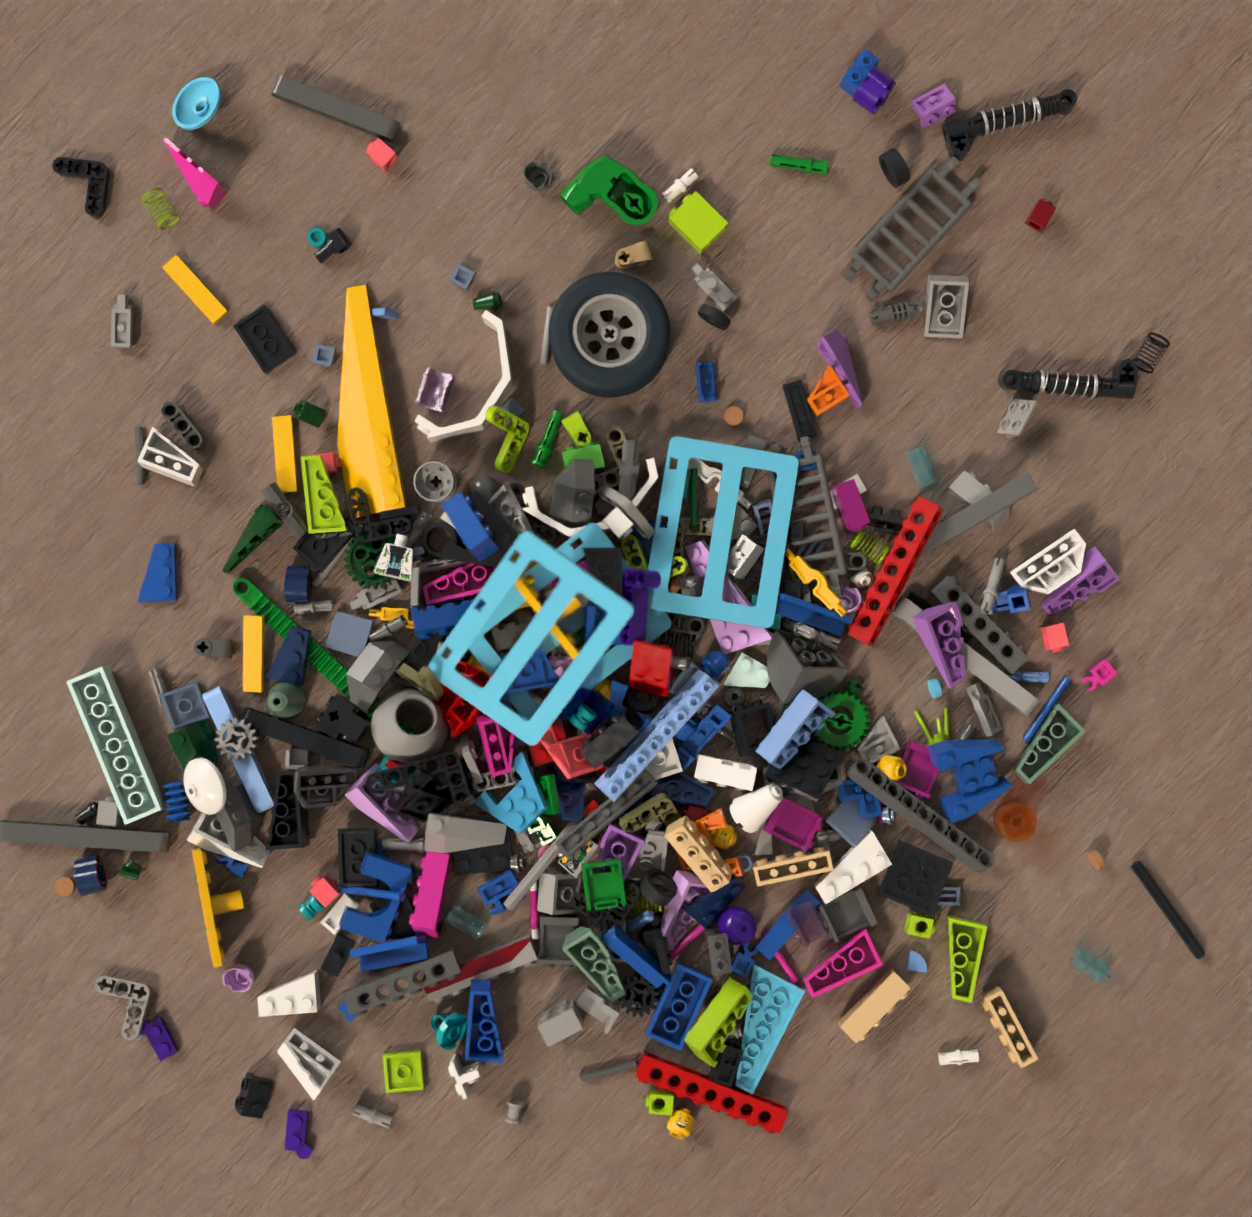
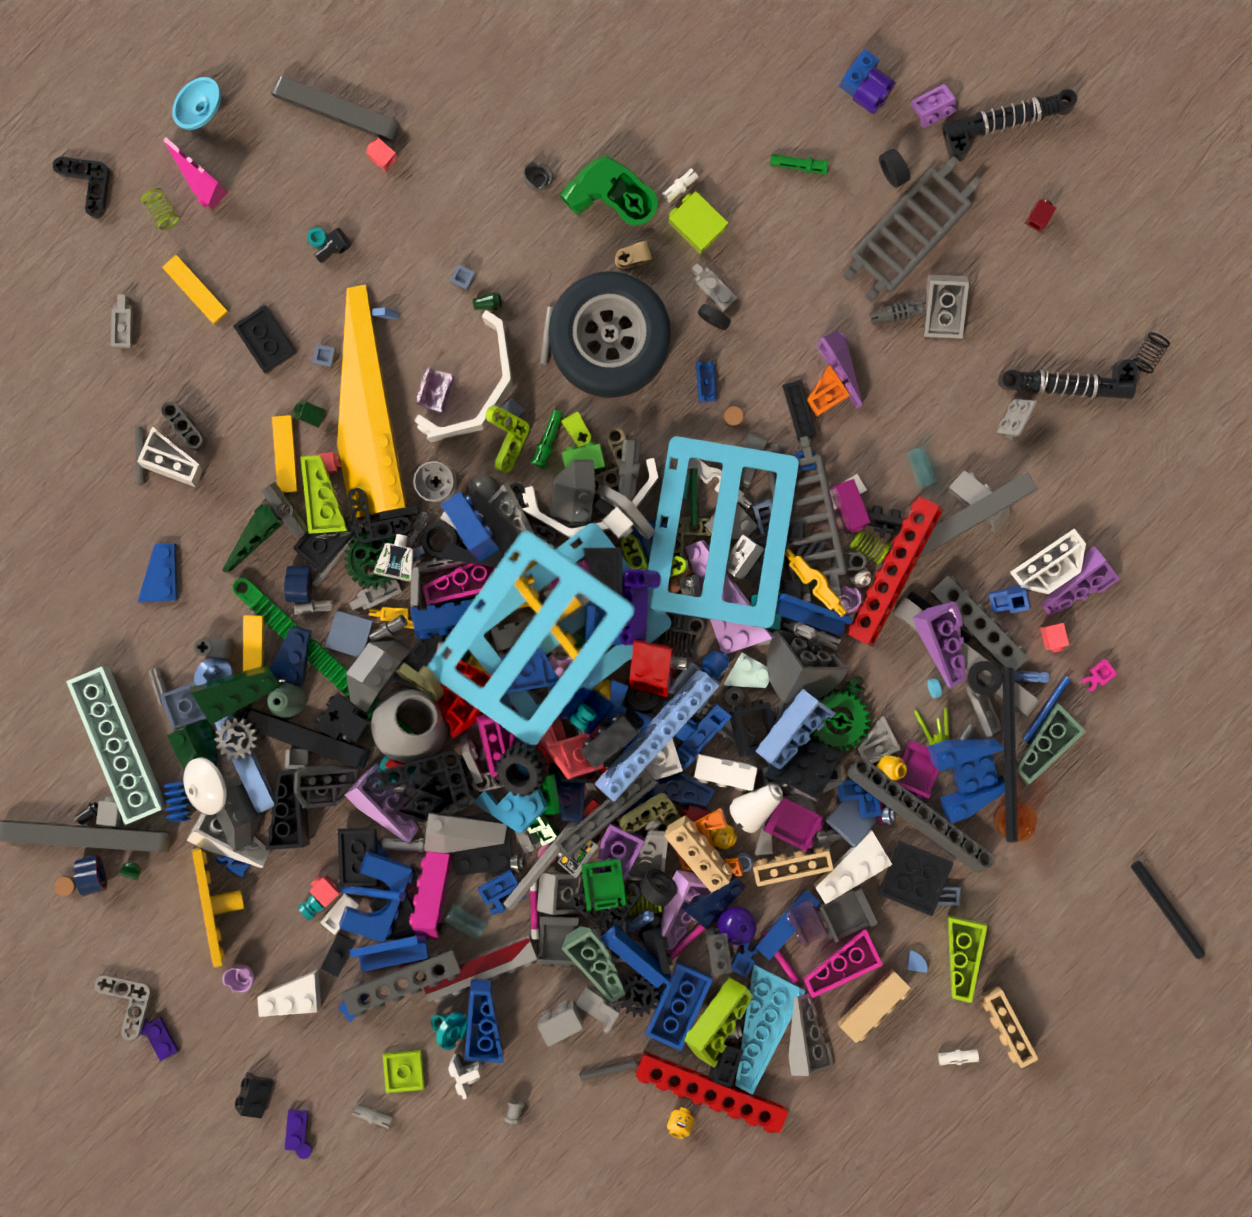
(212, 670): none -> medium blue tile
(234, 692): none -> dark green wedge
(308, 1062): white wedge -> none
(513, 779): none -> black tyre
(666, 1108): lime brick -> none
(807, 1048): none -> light grey wedge
(912, 921): lime brick -> none
(991, 591): light grey pin -> none
(997, 678): none -> black tyre
(1010, 755): none -> black axle
(1096, 859): medium nougat tile -> none
(1098, 970): clear light blue hinge -> none

